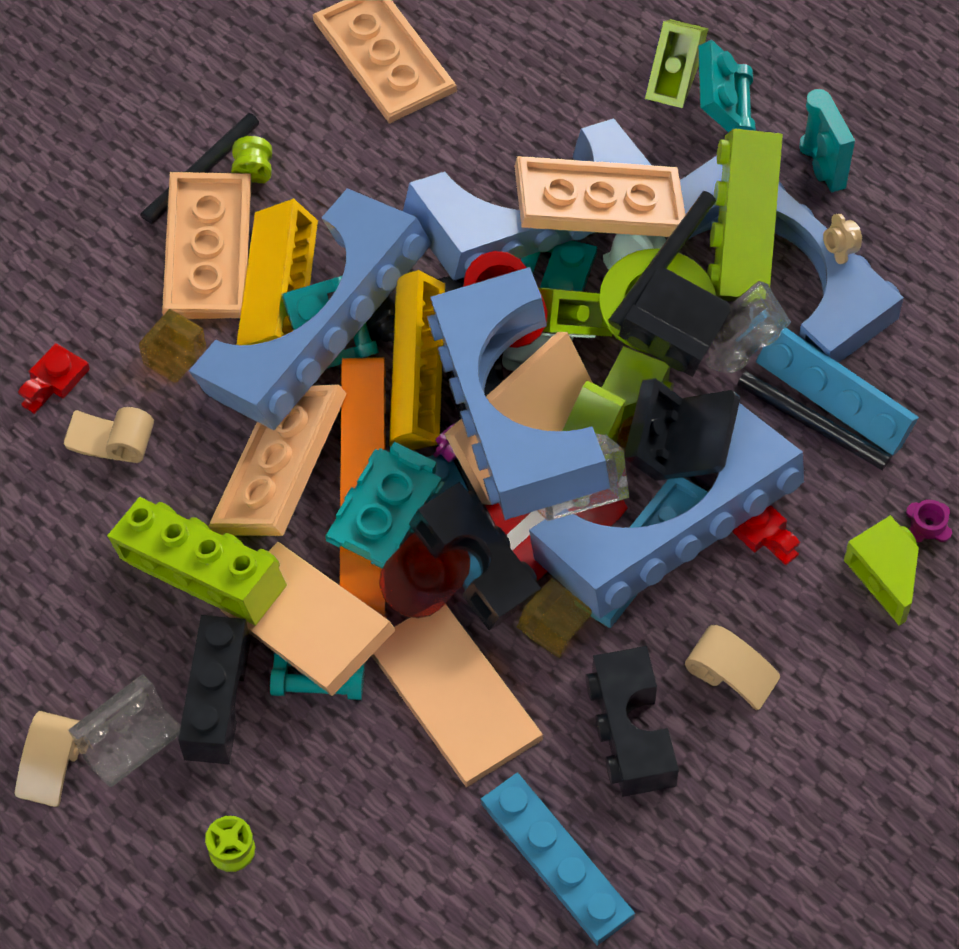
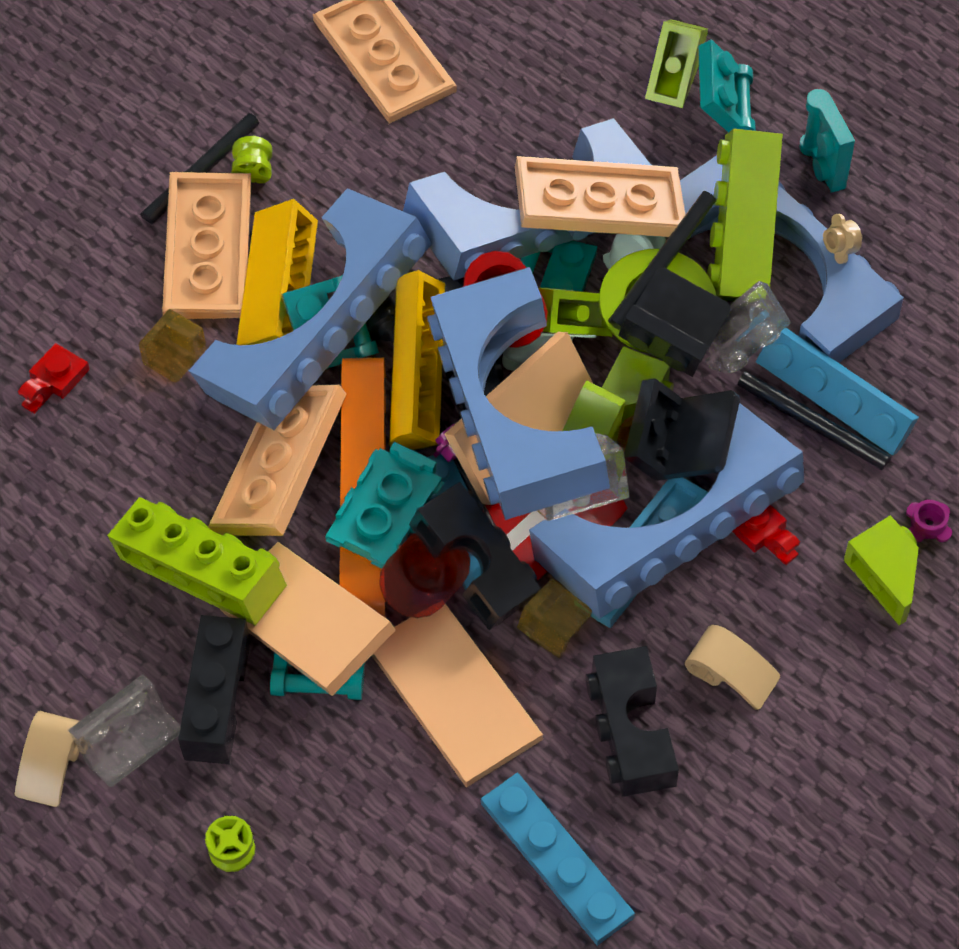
(118, 439): tan panel -> none

